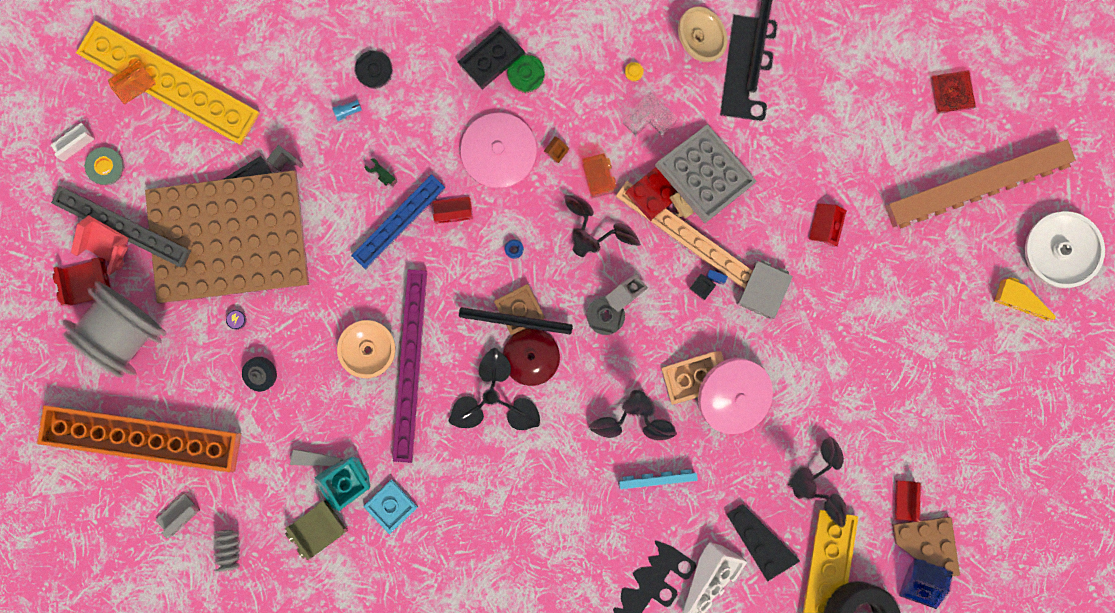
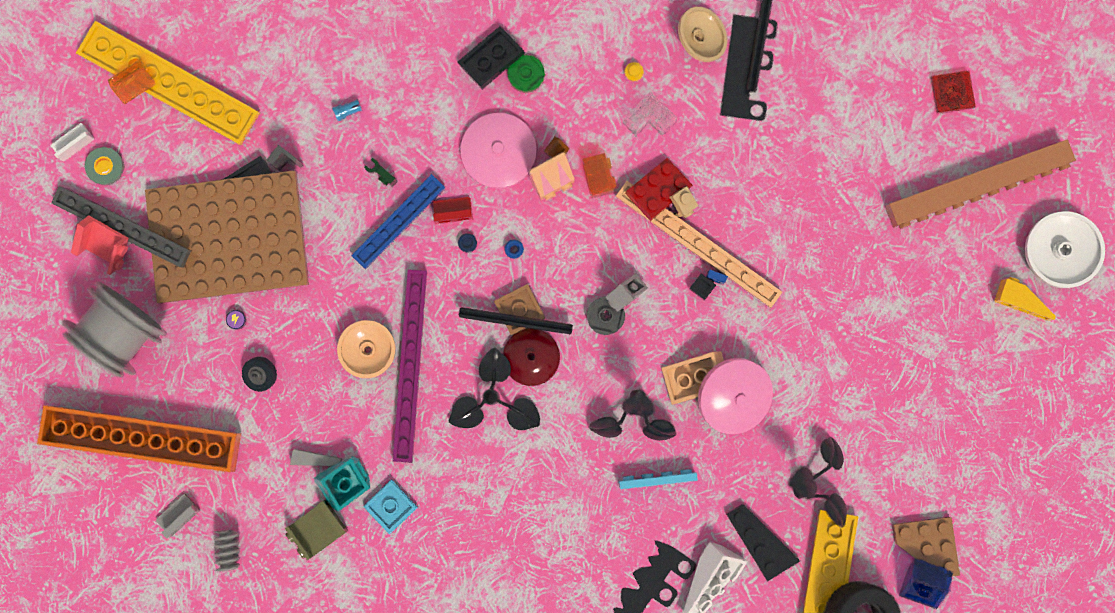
(75, 281): red panel -> none
(373, 69): black tile -> none
(467, 243): none -> dark blue tile
(552, 177): none -> light nougat slope
(585, 243): black plant -> none
(705, 173): light grey plate -> none
(765, 289): light grey panel -> none
(828, 224): red panel -> none
(907, 500): red panel -> none

